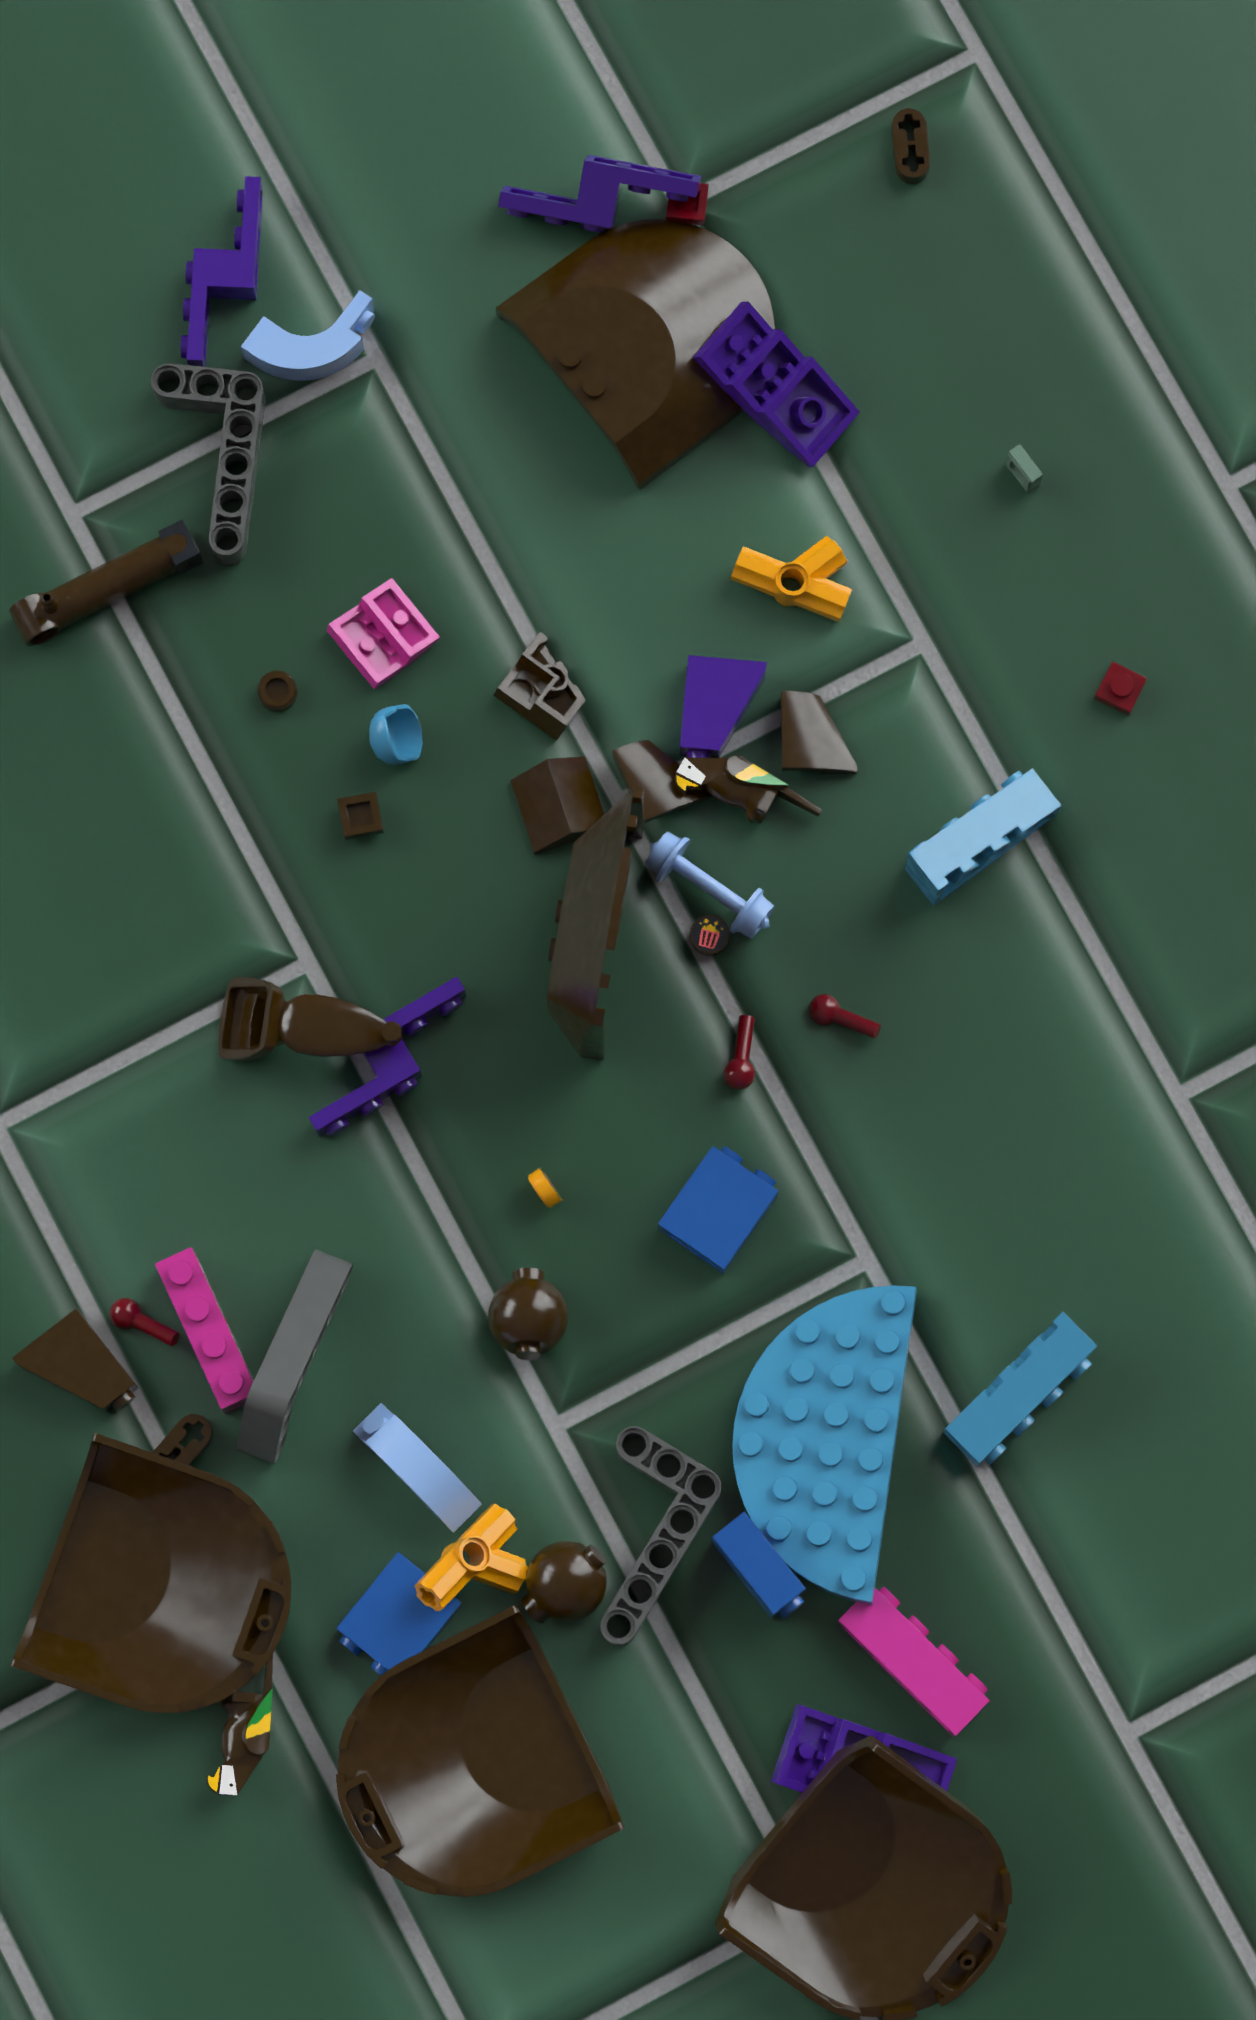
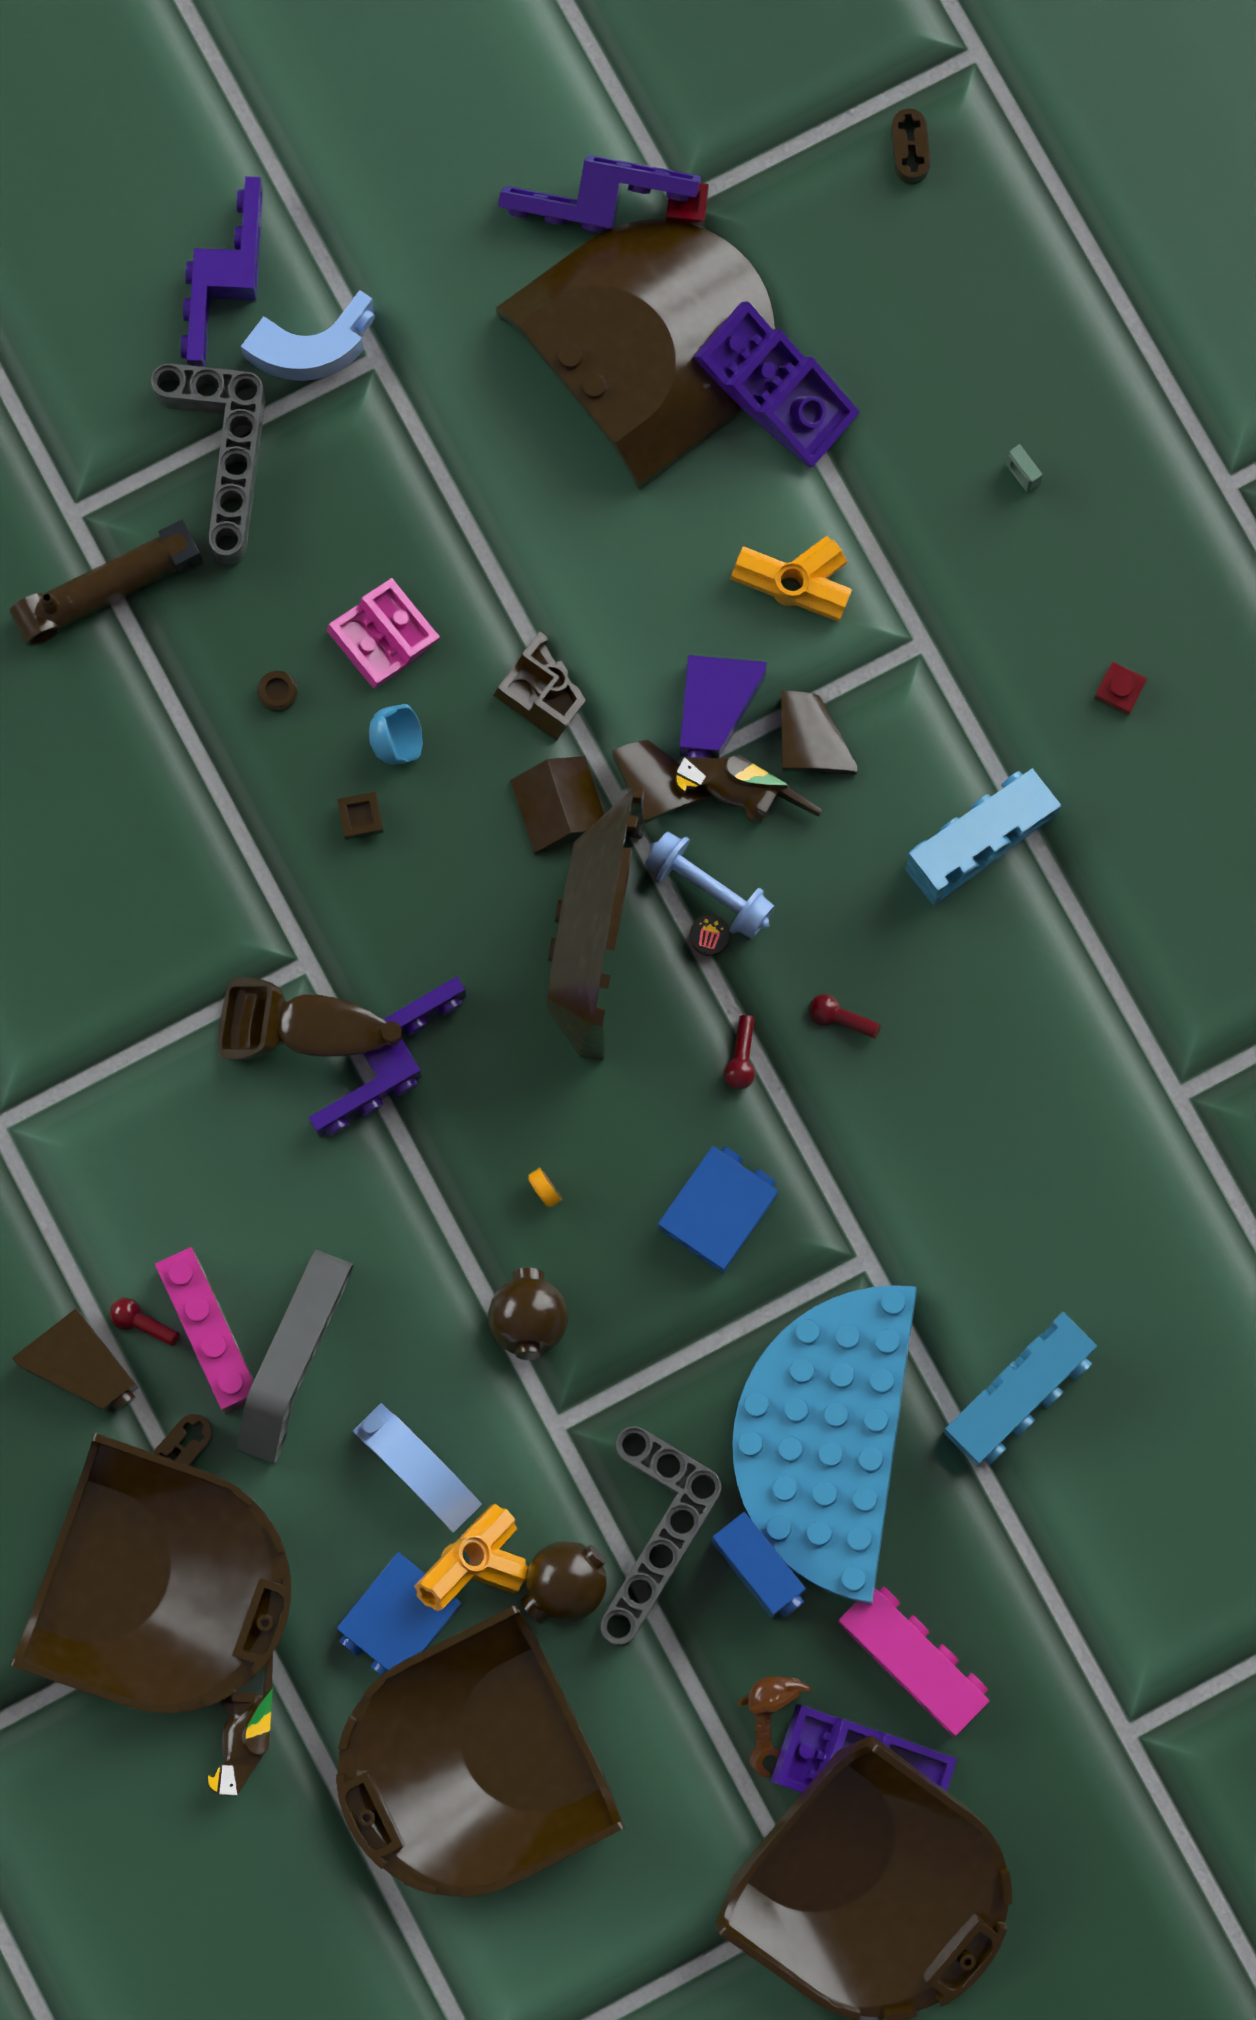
(763, 1700): none -> reddish brown piece

